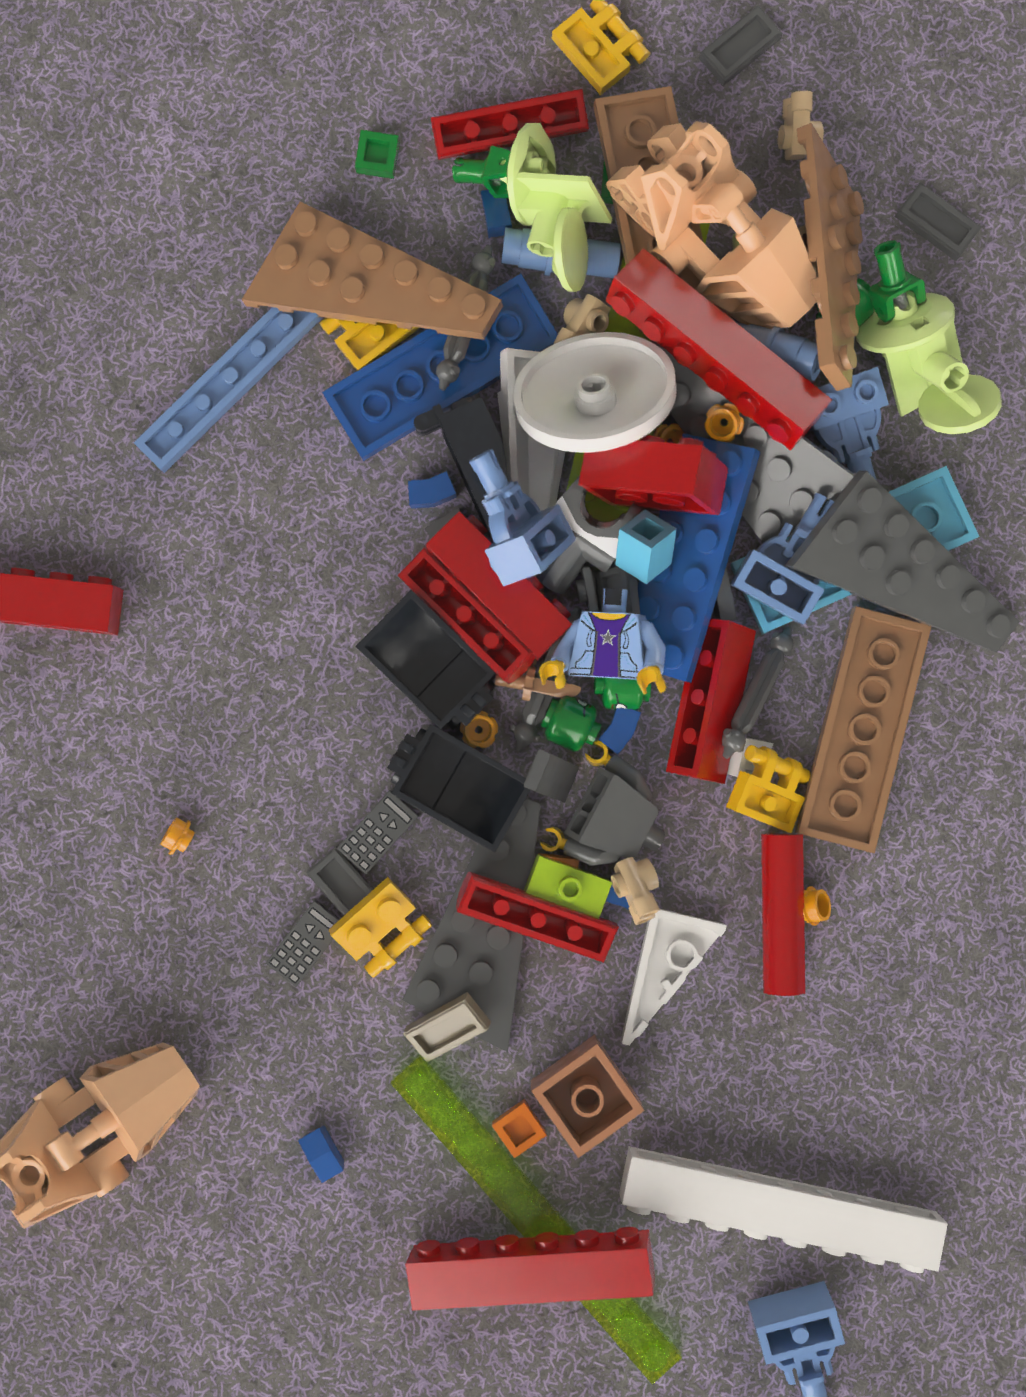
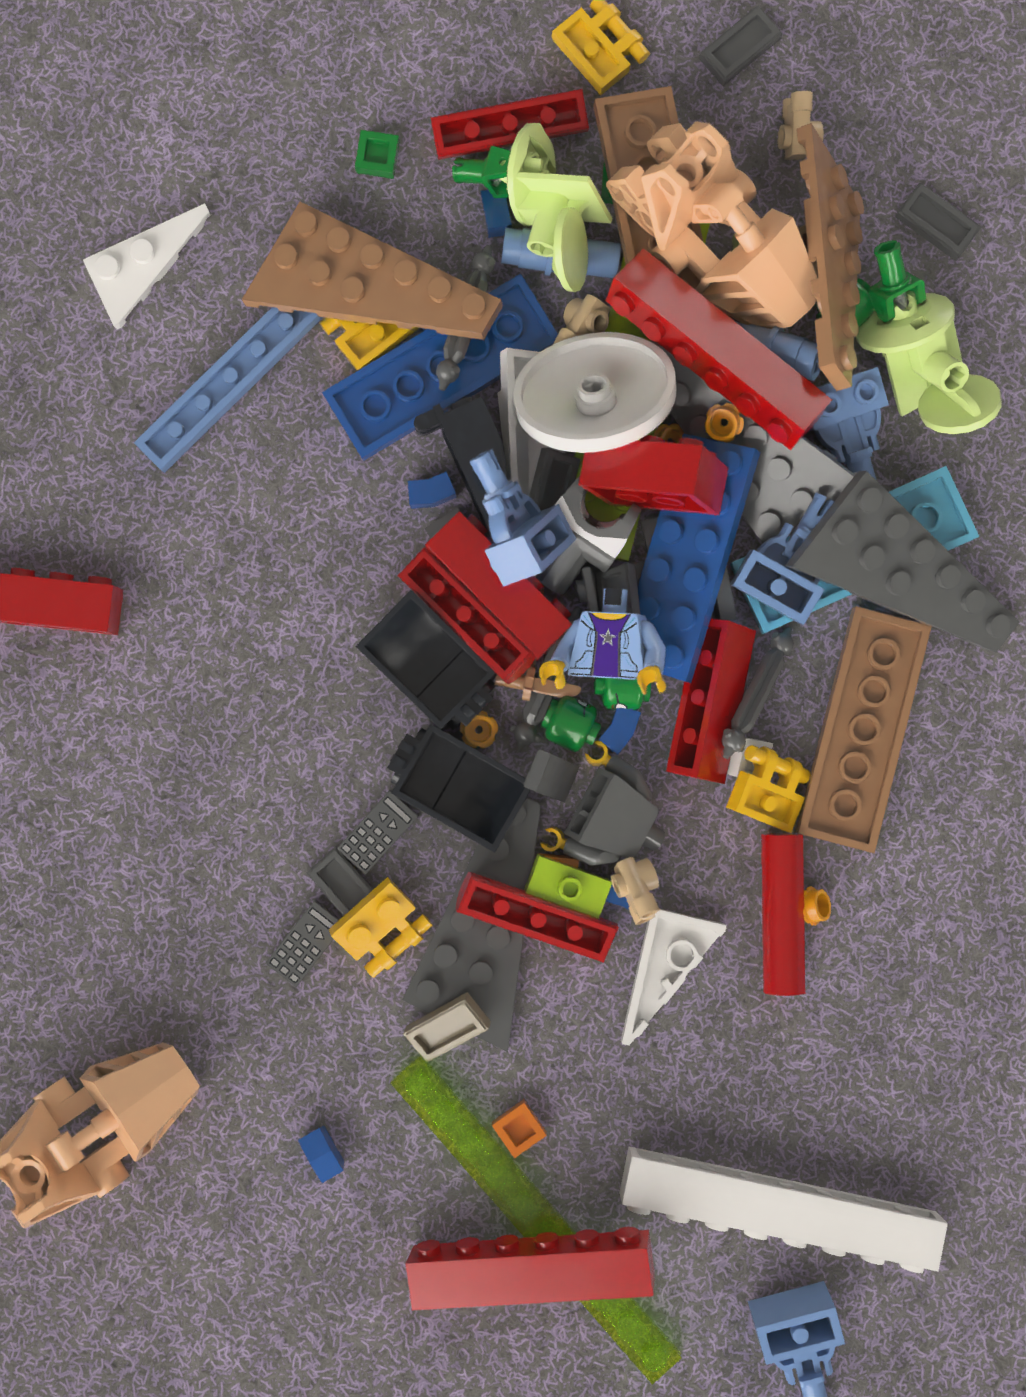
(130, 268): none -> white wing
(177, 836): light orange plate -> none
(552, 477): none -> dark grey tile
(586, 1096): nougat brick -> none
(645, 546): medium azure brick -> none

